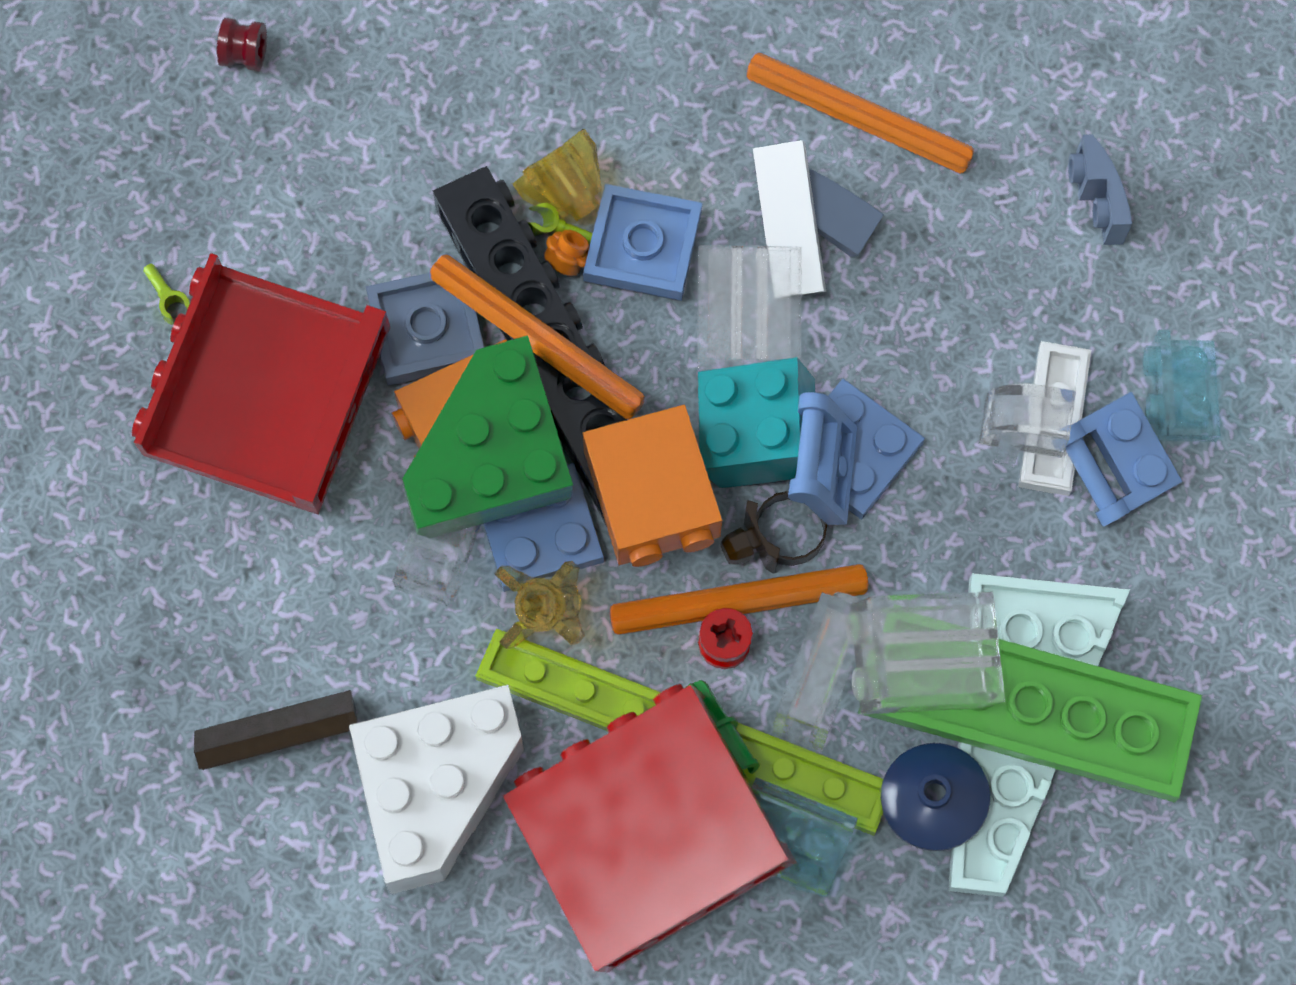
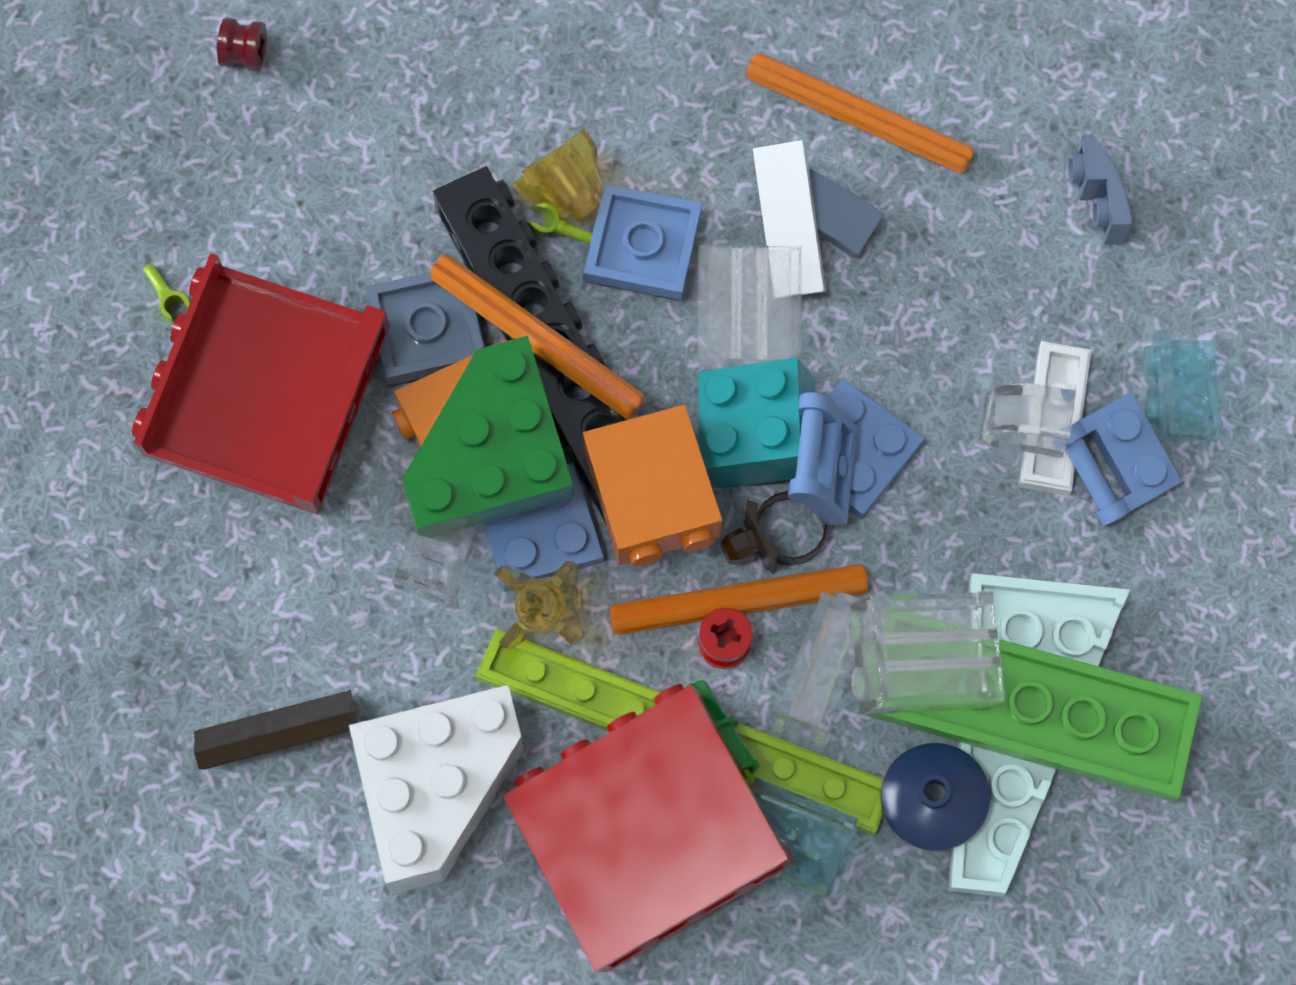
(567, 252): orange plate -> none

